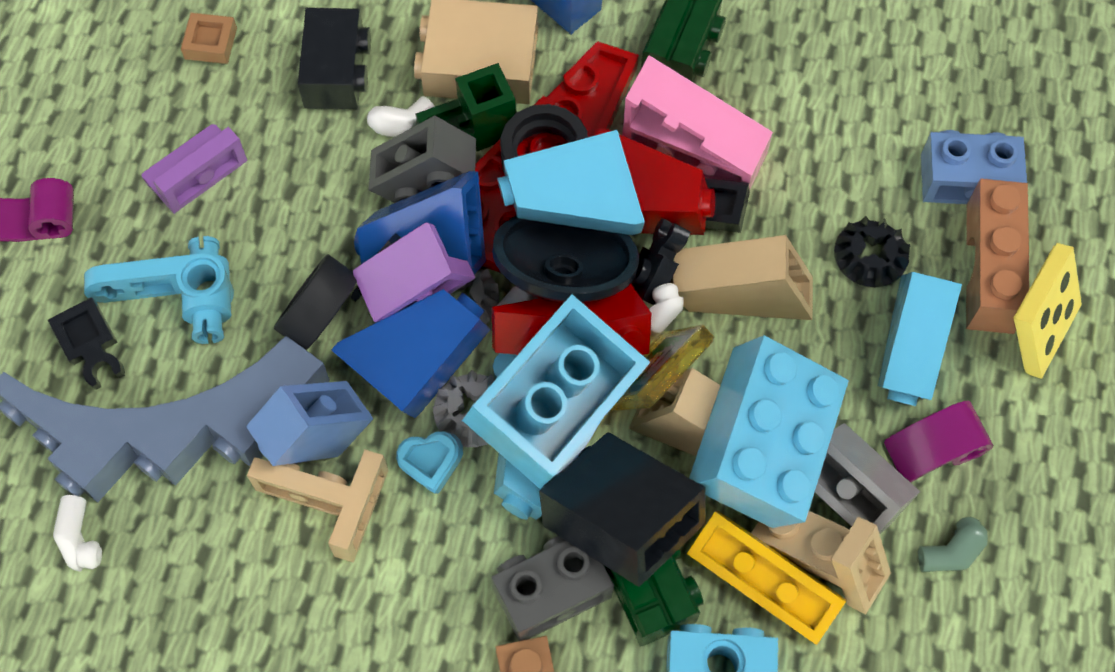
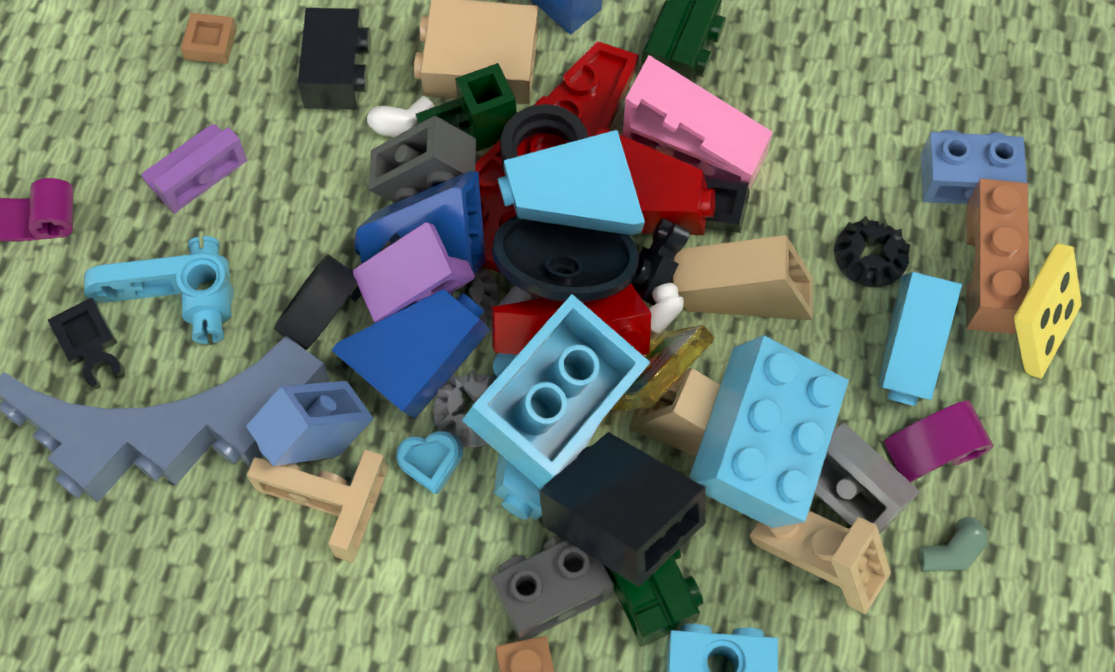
(69, 538): white arm -> none
(766, 577): yellow plate -> none

